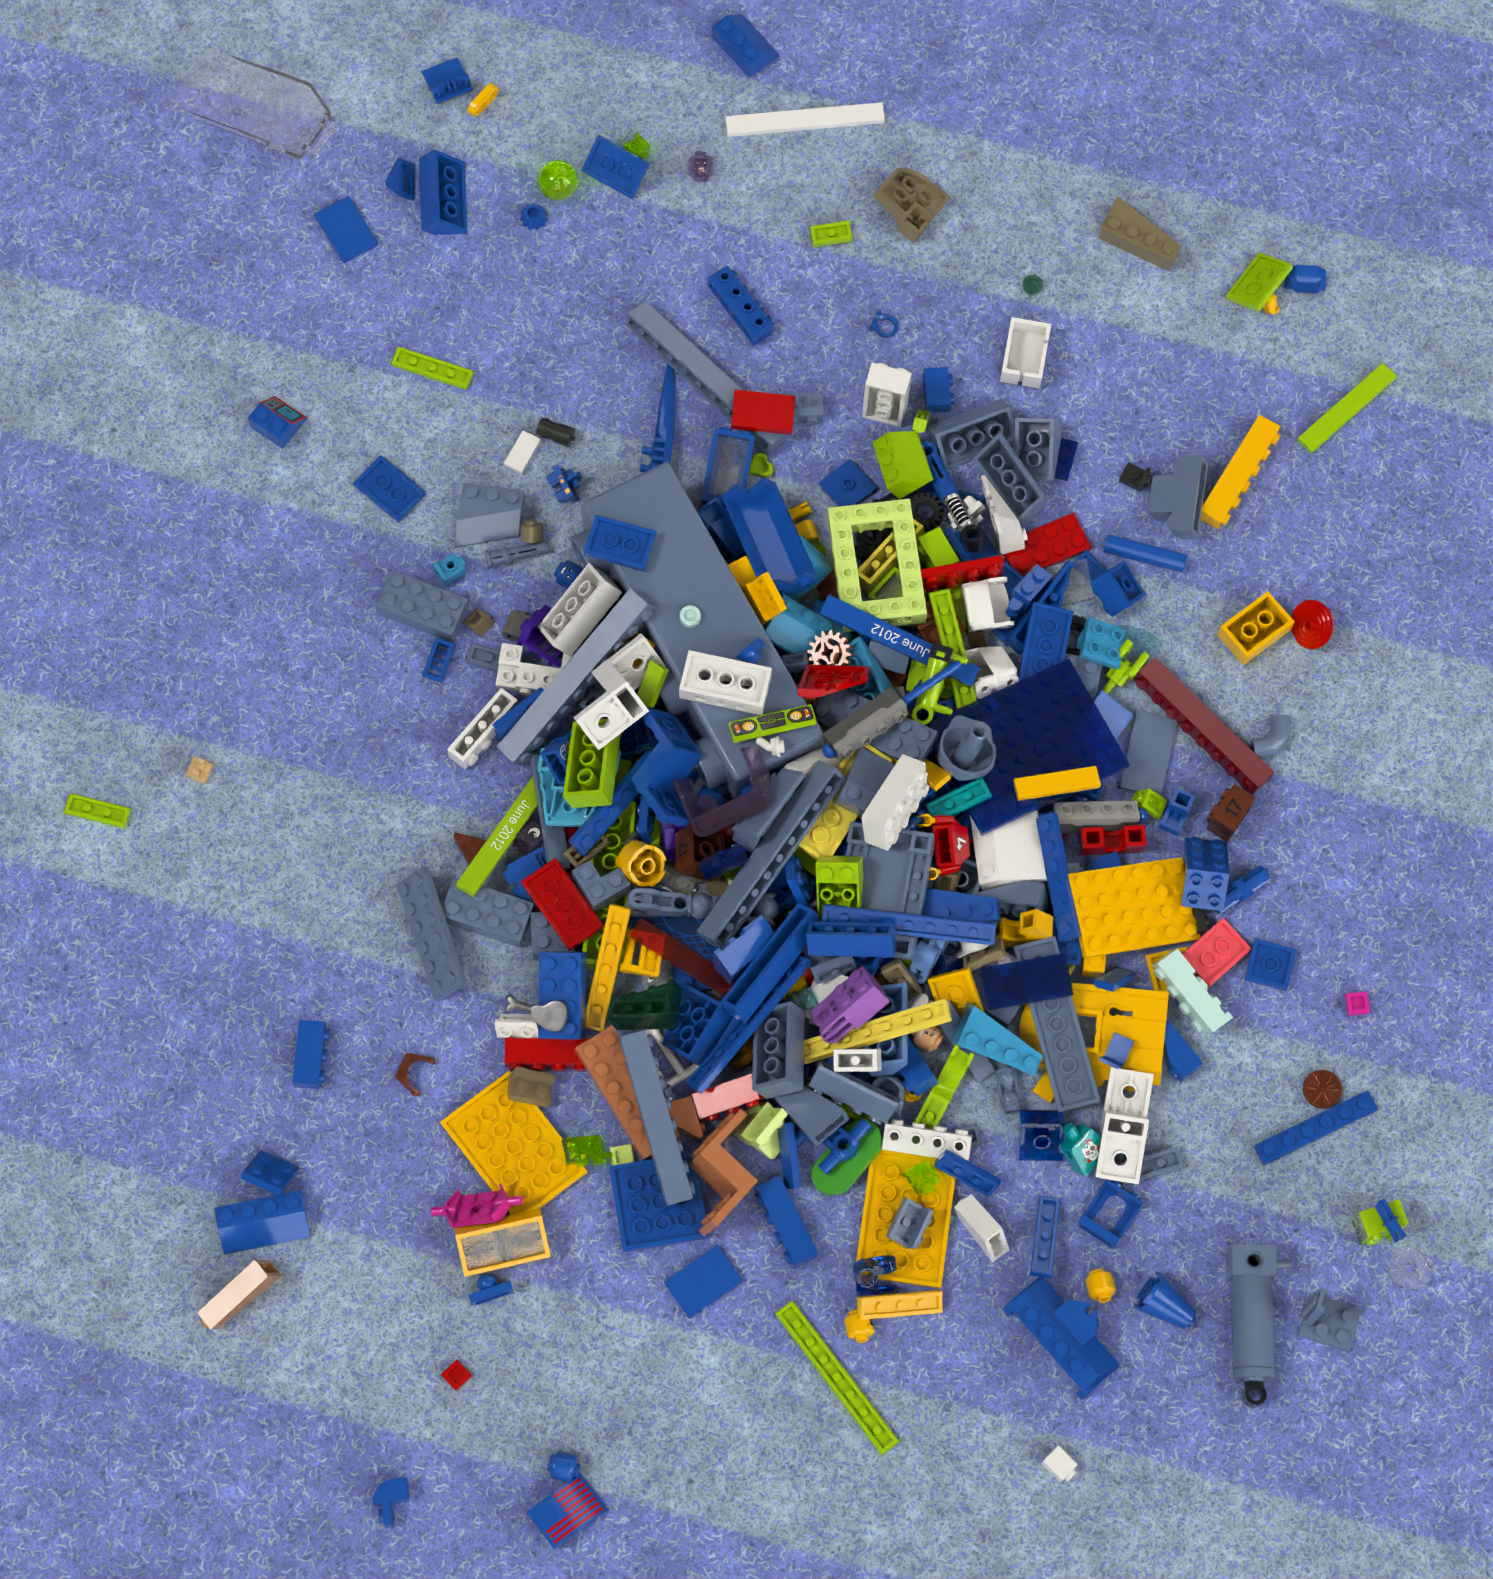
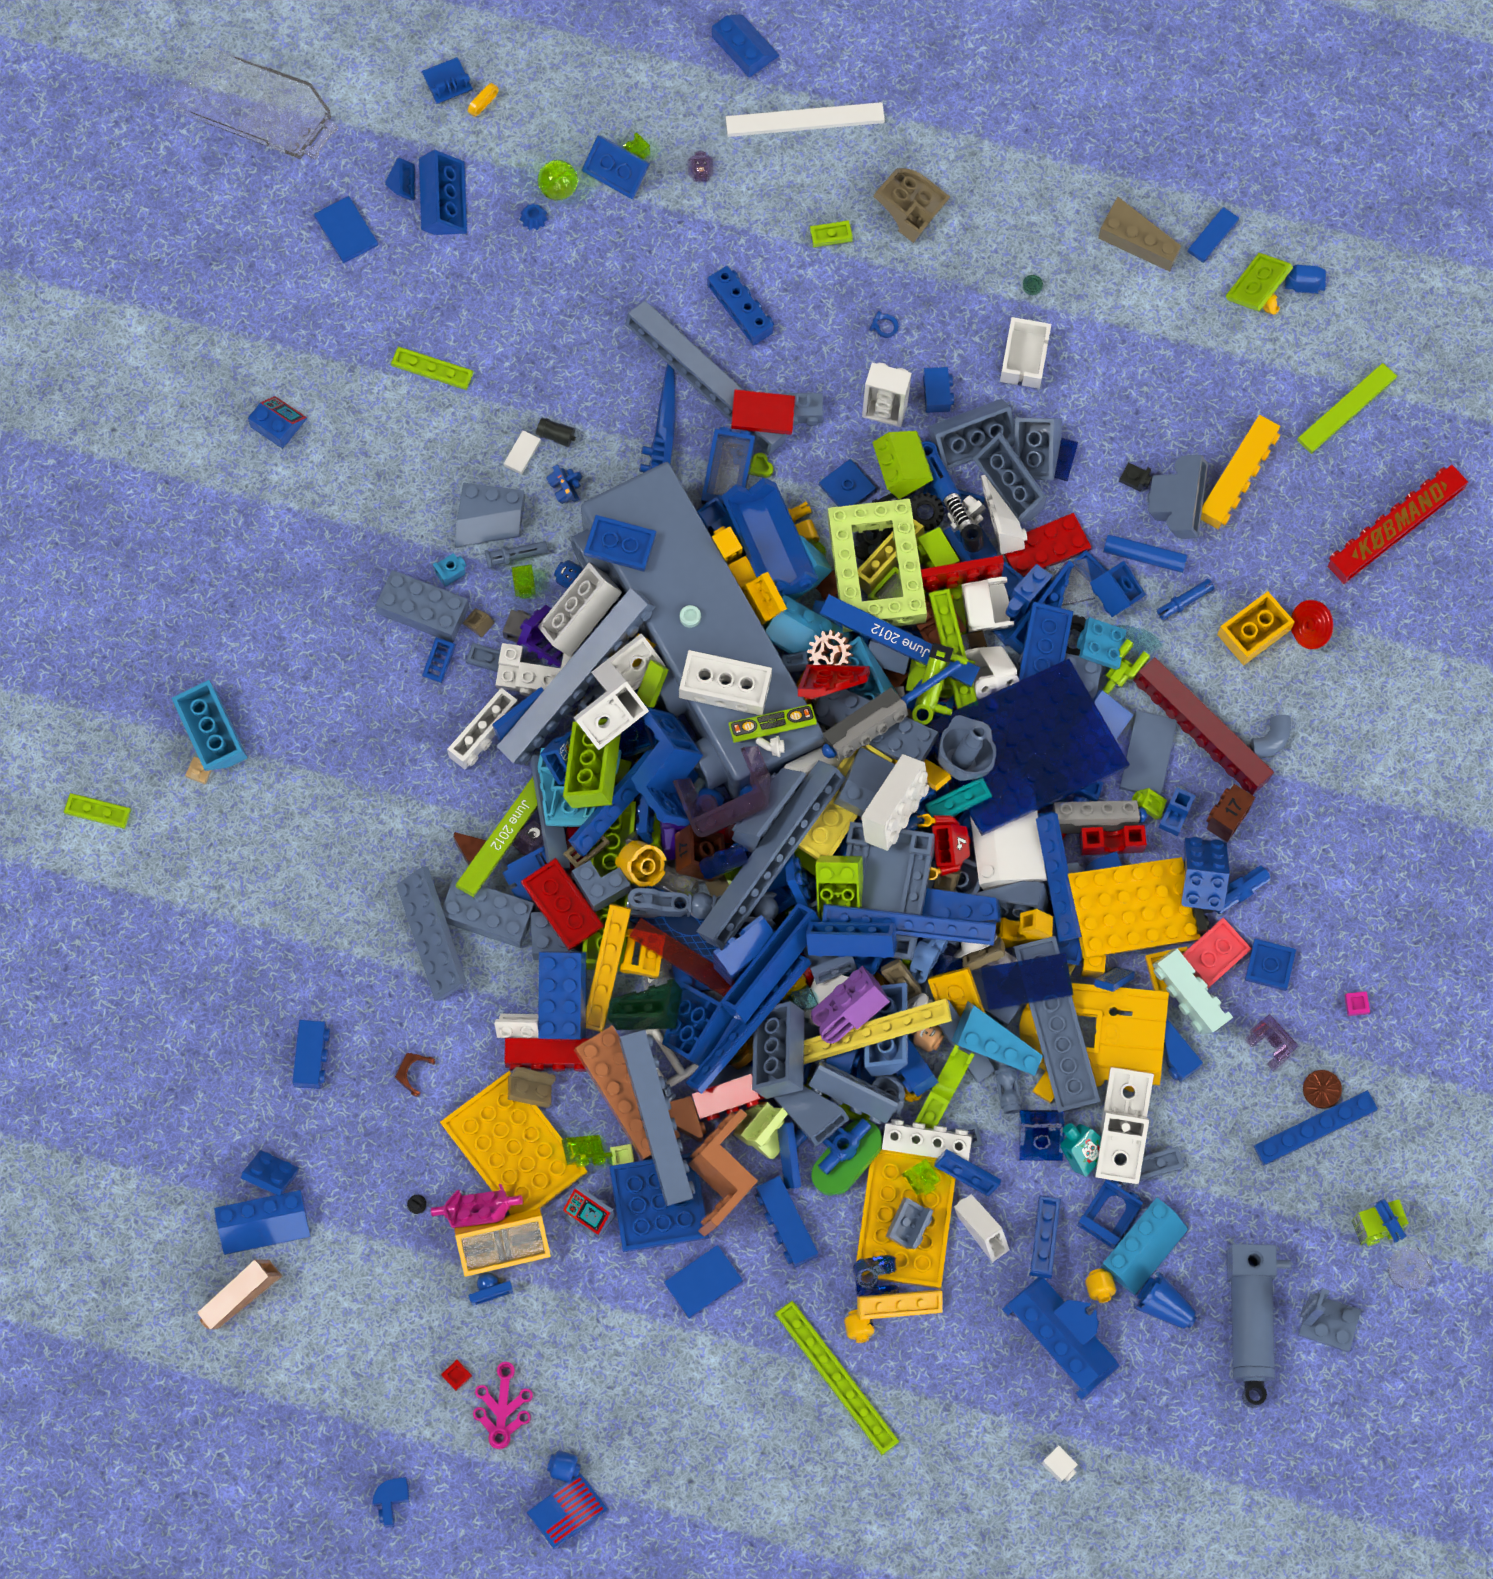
(209, 727): none -> dark azure slope
(389, 488): blue tile -> none
(416, 1204): none -> black piece
(501, 1409): none -> dark pink plant
(523, 581): none -> clear neon green brick
(531, 531): dark tan plate -> none
(549, 1016): flat silver piece -> none
(588, 1212): none -> slope
(727, 544): none -> yellow brick
(751, 652): blue piece -> none
(857, 1060): white brick -> none
(921, 421): lime piece -> none
(1056, 783): yellow tile -> none
(1117, 1051): bracket -> none
(1145, 1246): none -> dark azure slope
(1178, 603): none -> blue pin
(1213, 234): none -> blue tile
(1277, 1037): none -> clear purple panel
(1397, 523): none -> red brick

